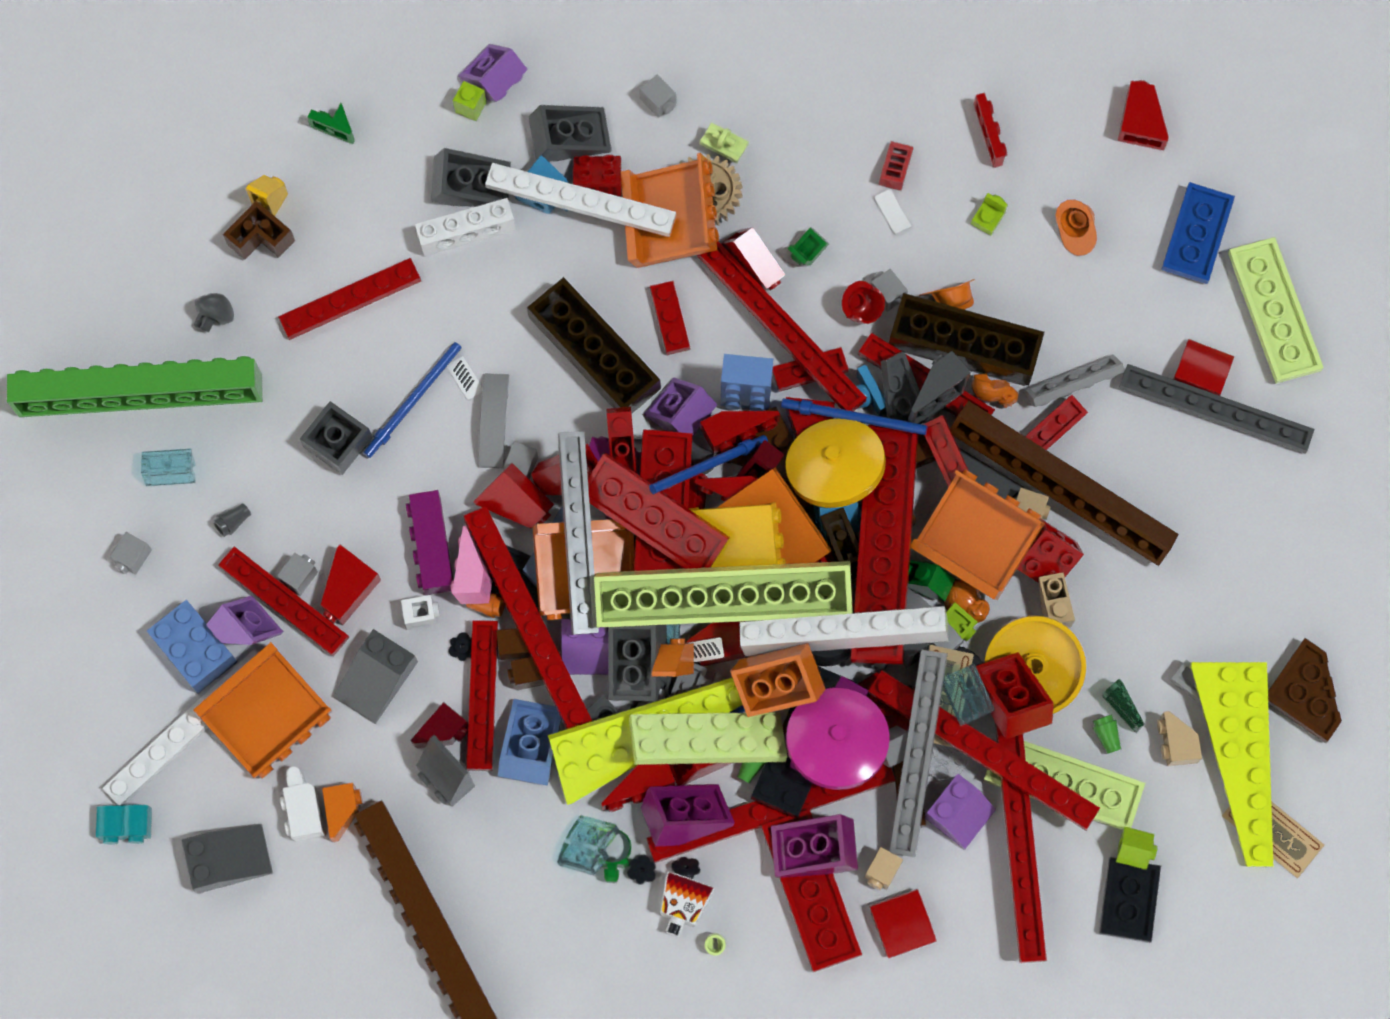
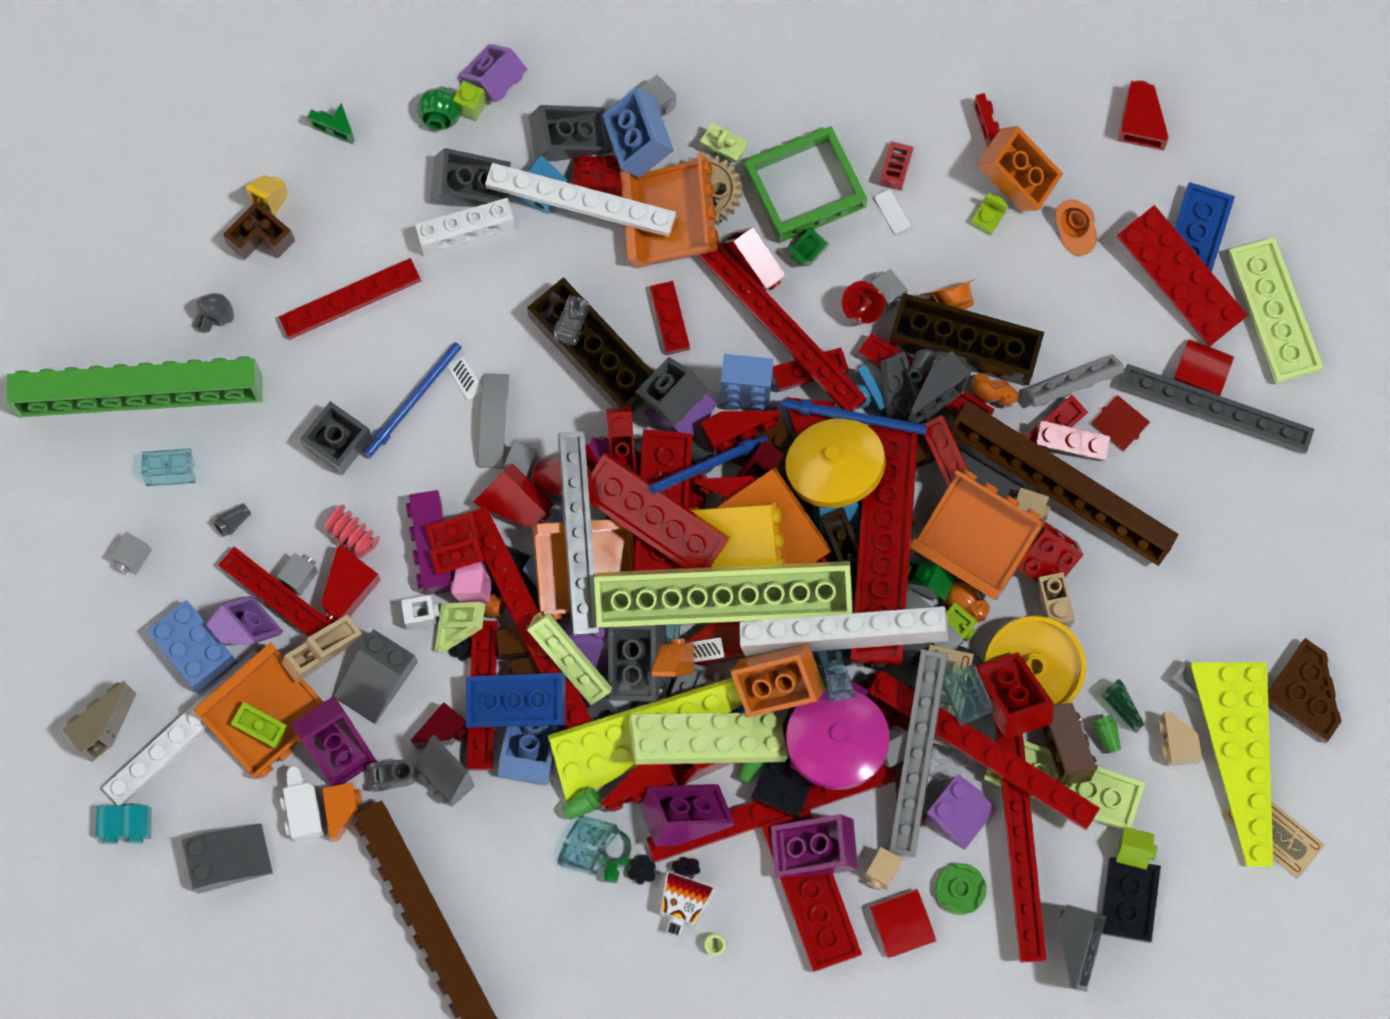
(99, 725): none -> dark tan slope
(259, 725): none -> lime plate
(321, 648): none -> tan slope
(334, 742): none -> magenta slope
(349, 533): none -> coral piece
(385, 775): none -> flat silver piece
(438, 109): none -> green plant
(455, 543): none -> red slope
(458, 623): none -> yellowish green wing
(515, 700): none -> blue plate
(569, 658): none -> yellowish green fence
(571, 320): none -> clear leg
(583, 803): none -> bright green cone
(637, 132): none -> medium blue brick
(672, 391): none -> dark grey brick
(815, 218): none -> bright green window
(835, 677): none -> clear light blue hinge
(921, 364): none -> dark grey cone
(960, 889): none -> bright green tile
(1019, 169): none -> orange brick
(1069, 746): none -> reddish brown brick
(1072, 440): none -> plate
(1080, 938): none -> dark grey slope
(1120, 423): none -> clear red piece
(1182, 275): none -> red plate

